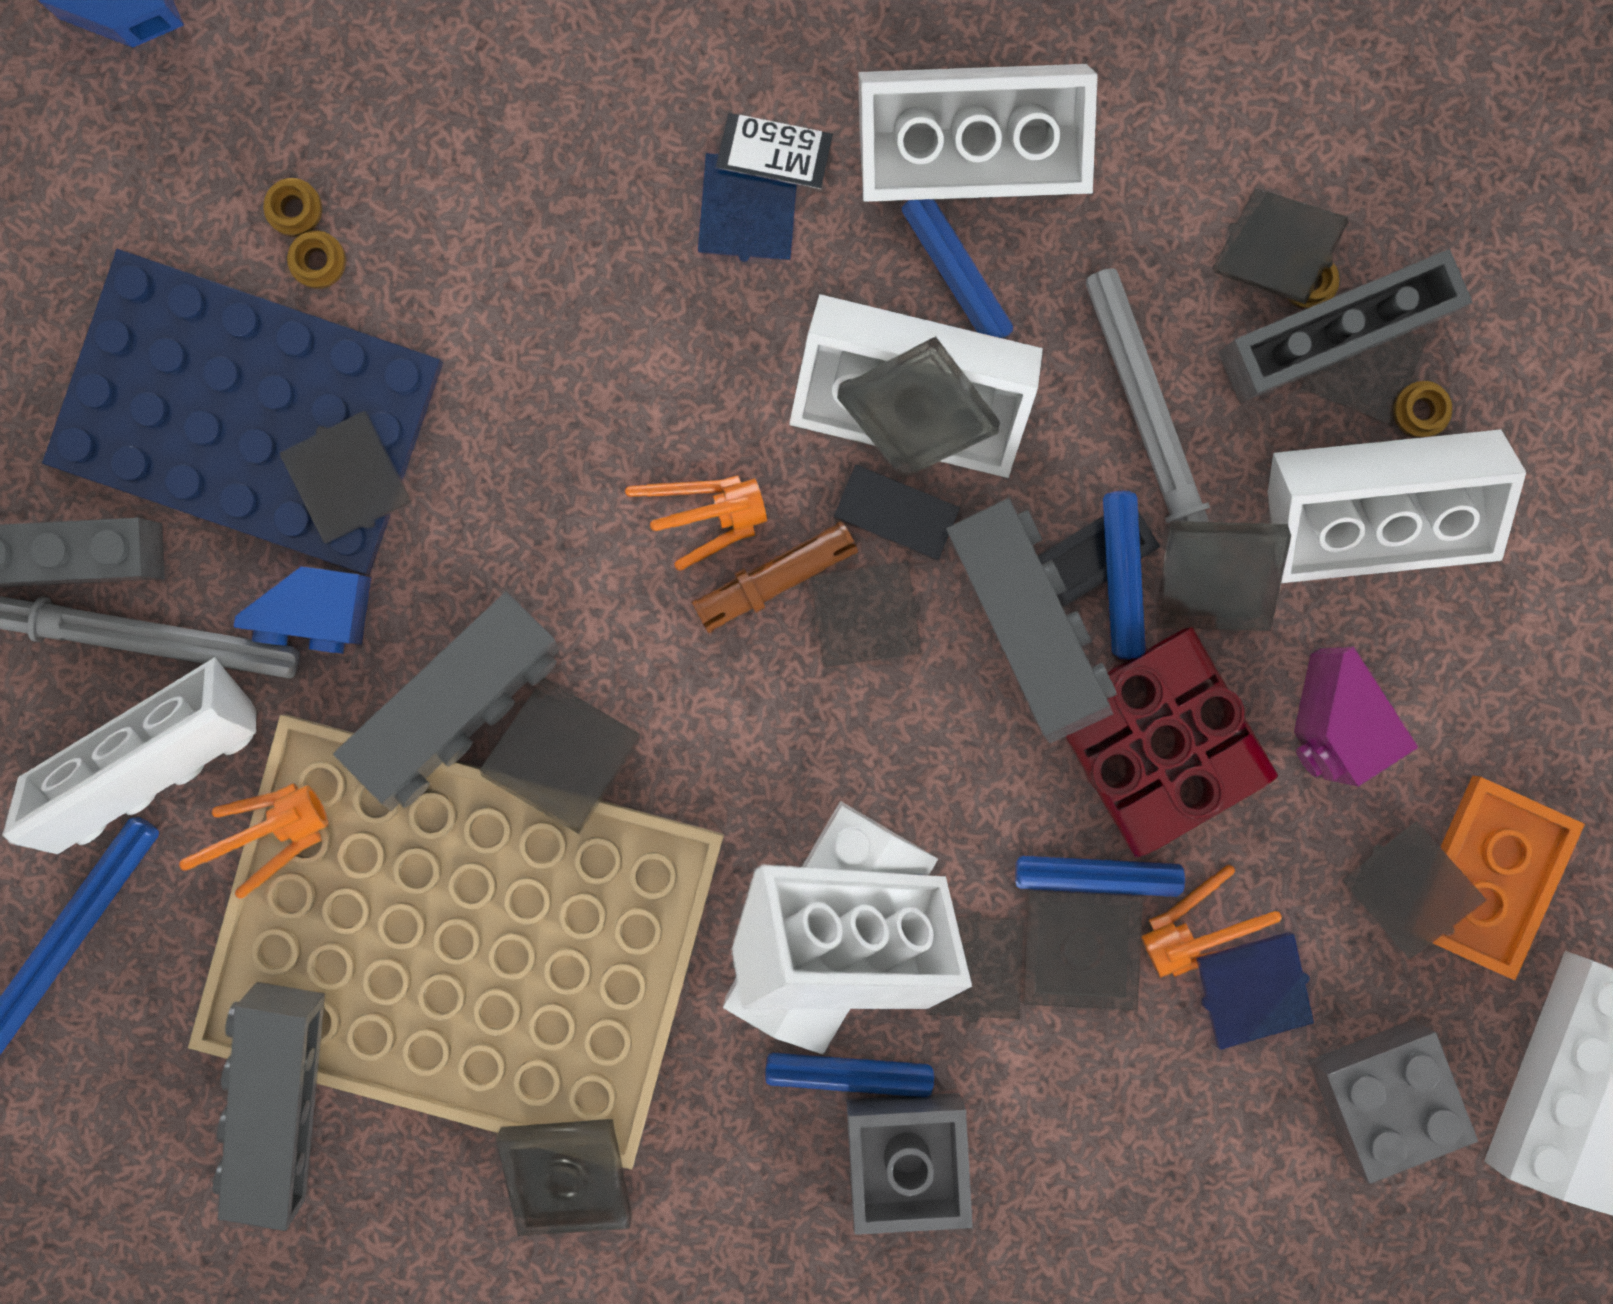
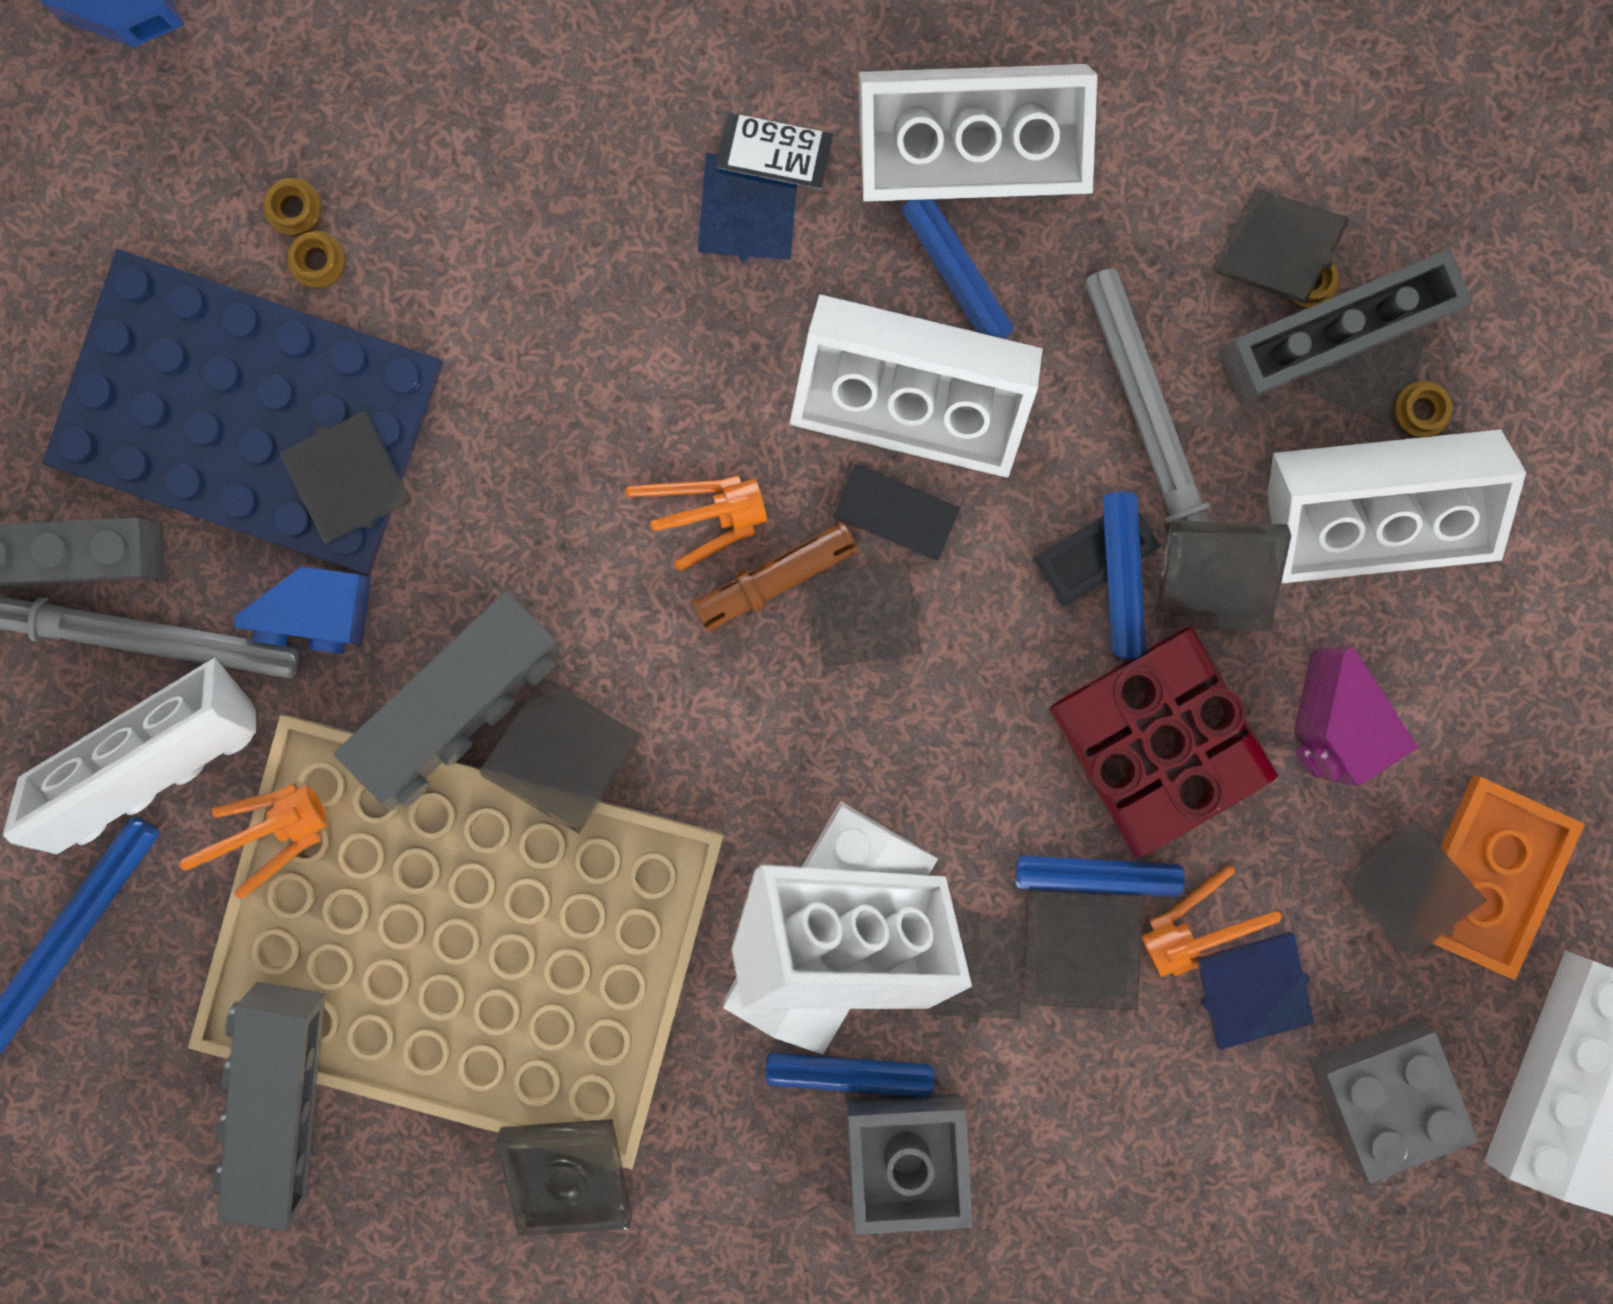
(919, 408): clear smoke tile -> none
(1030, 622): dark grey brick -> none

